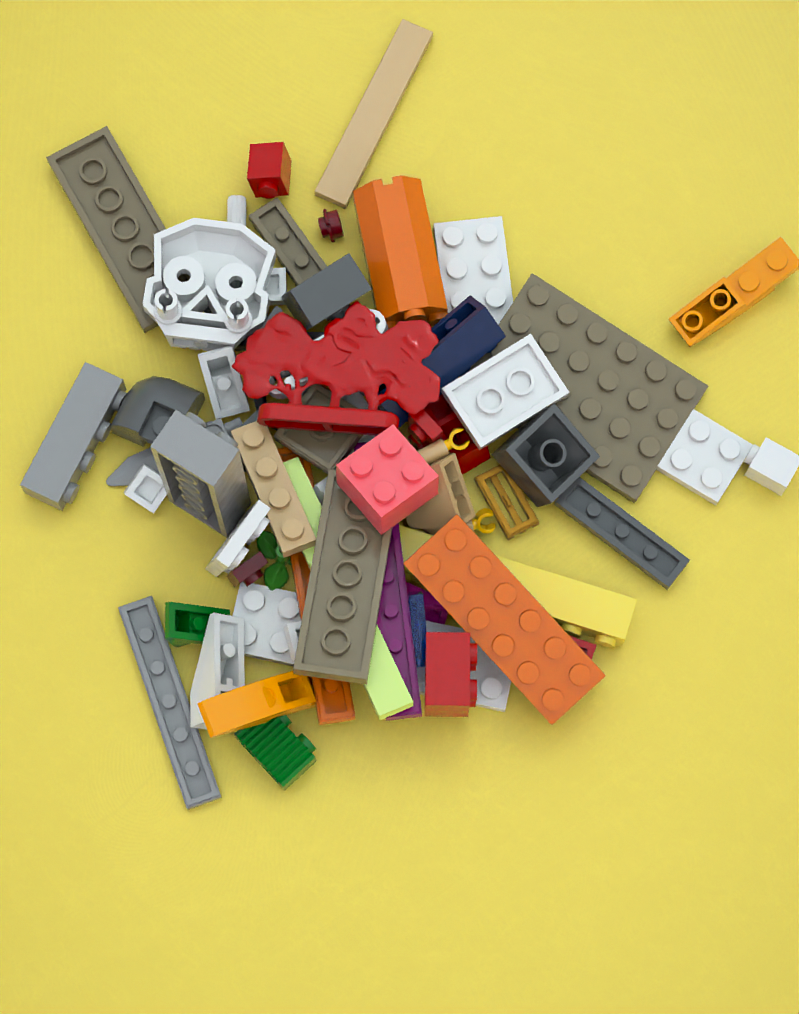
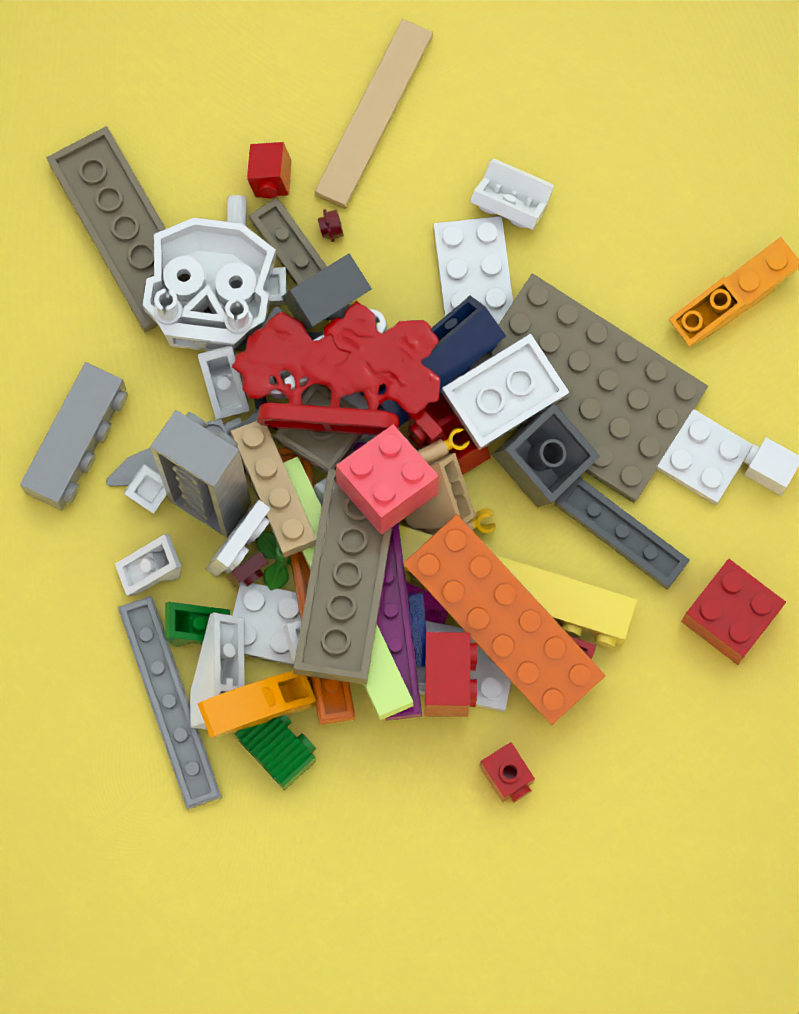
(149, 566): none -> white slope
(151, 405): dark grey brick -> none
(400, 251): orange brick -> none
(508, 773): none -> red brick
(512, 194): none -> white bracket
(520, 527): pearl gold tile -> none
(733, 611): none -> red brick

